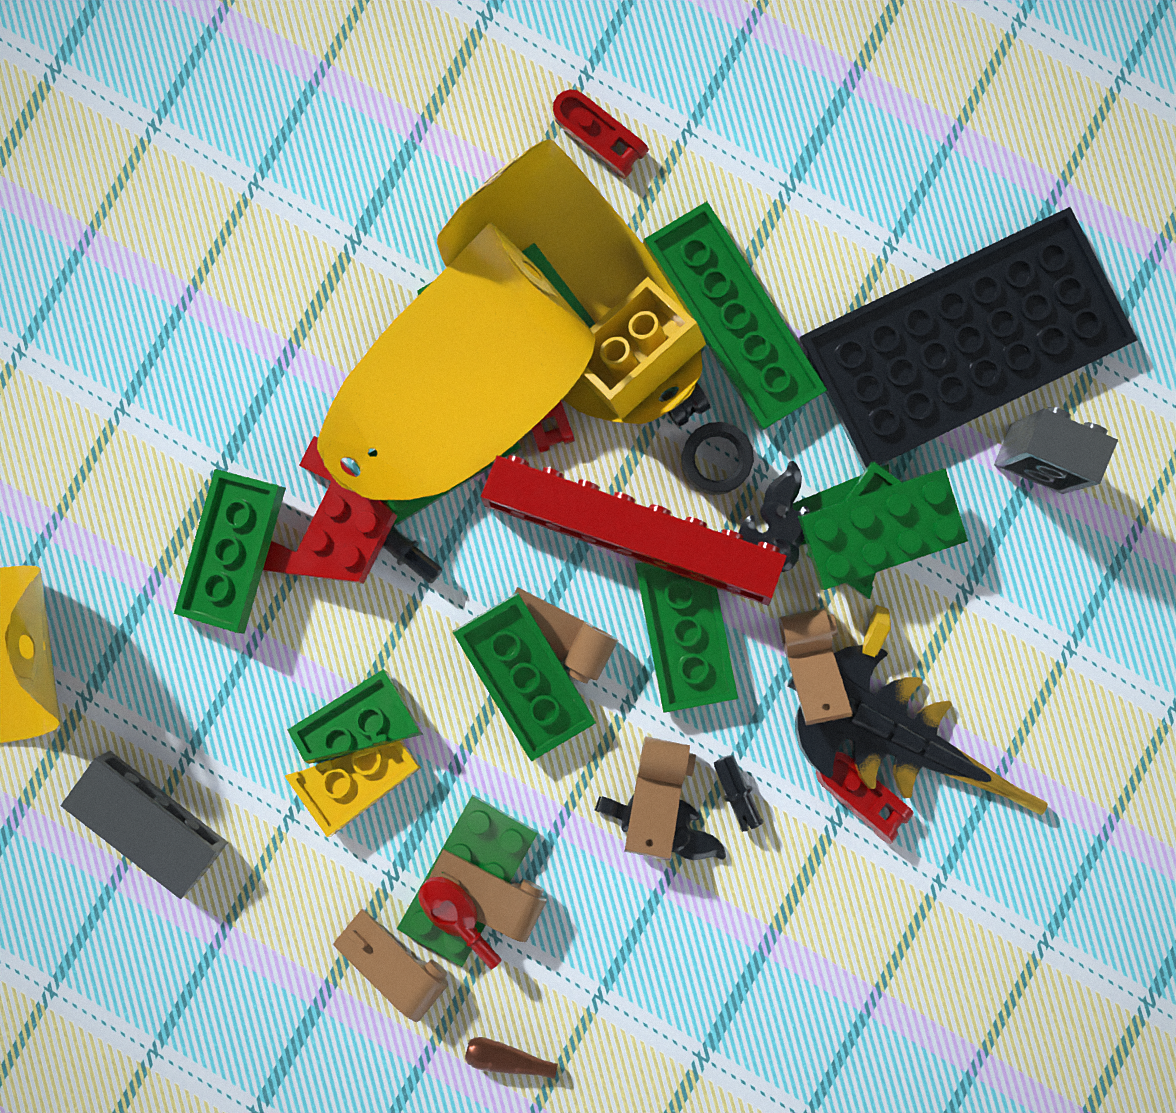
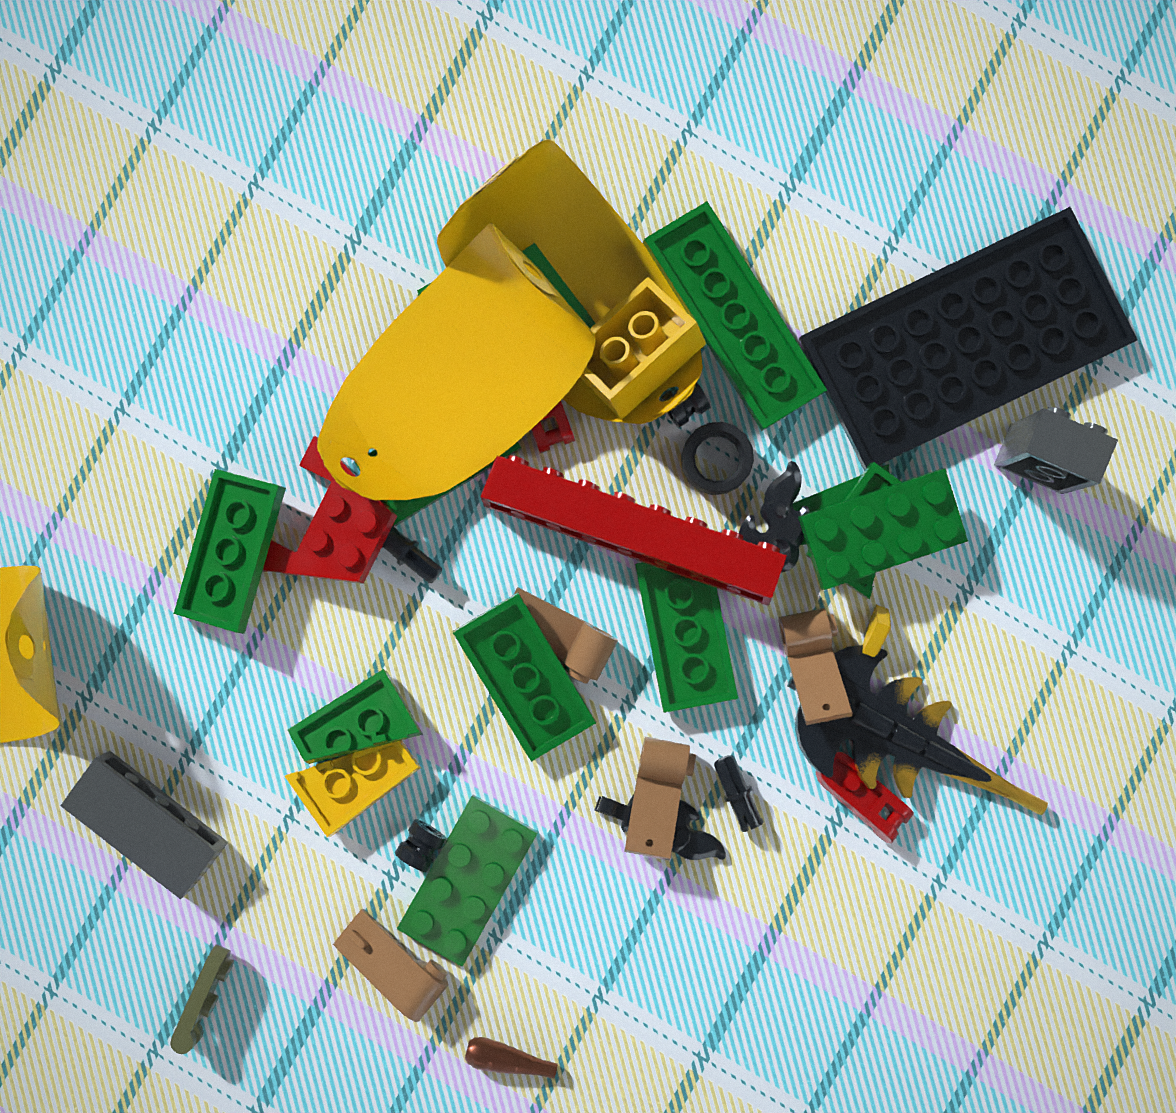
(202, 1000): none -> olive plate
(420, 845): none -> black wheel
(456, 915): red piece -> none
(500, 905): medium nougat door -> none
(597, 131): red plate -> none

